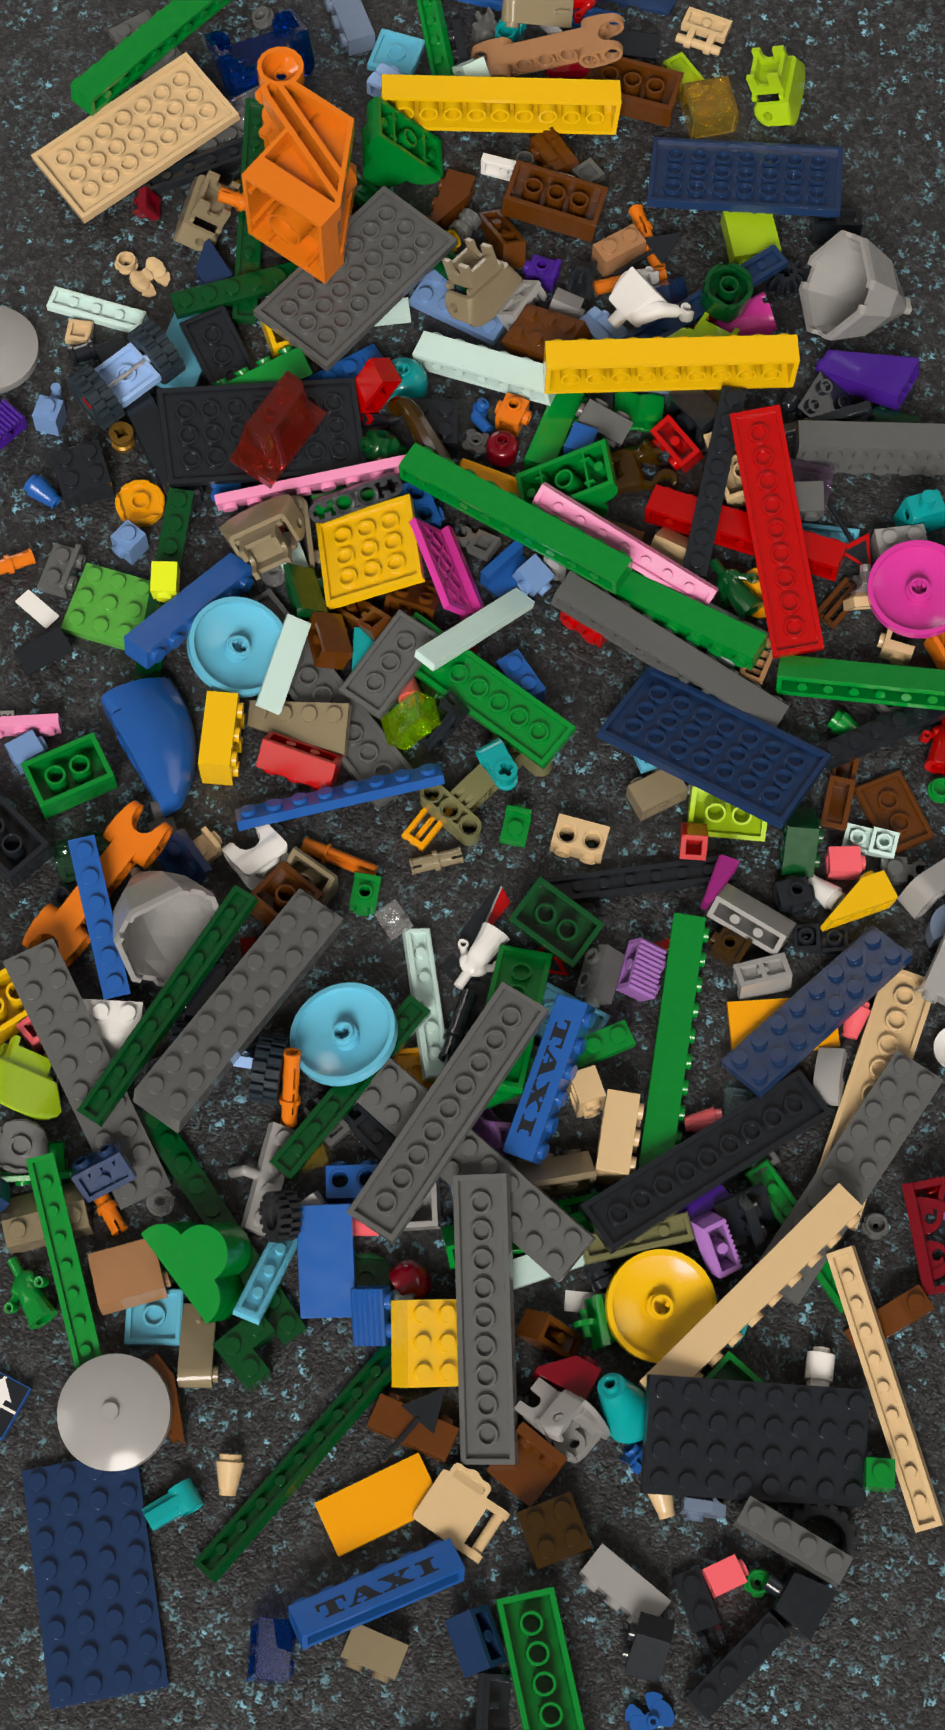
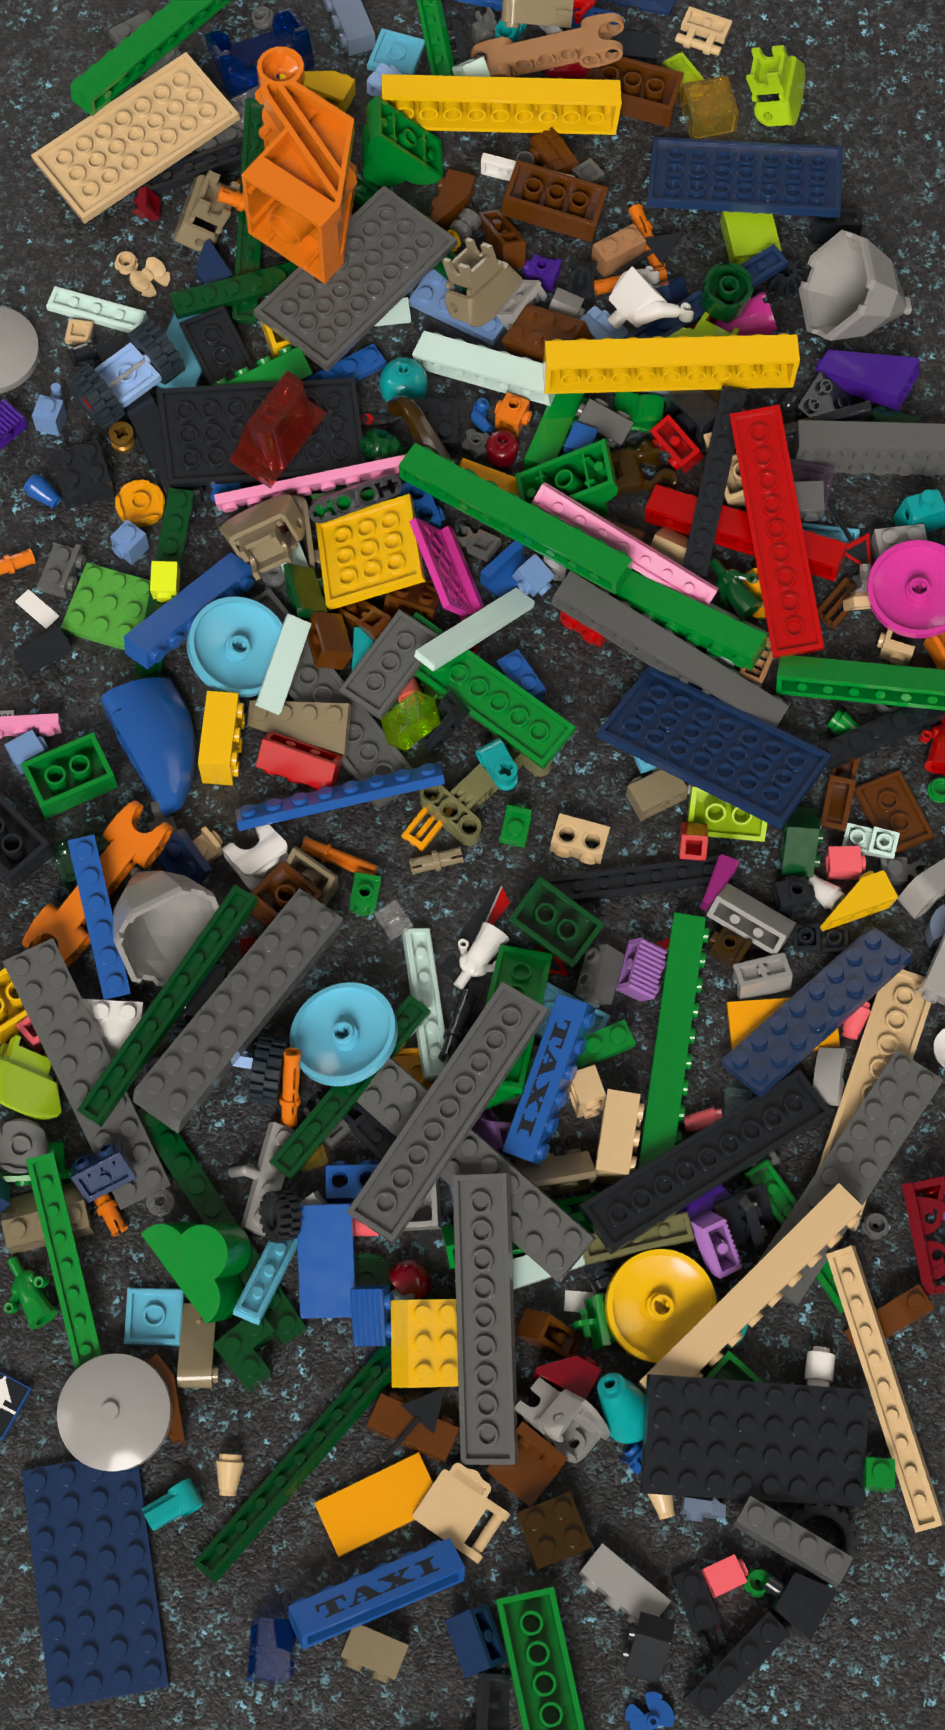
(127, 1276): medium nougat brick -> none
(330, 85): none -> yellow slope
(376, 384): red brick -> none

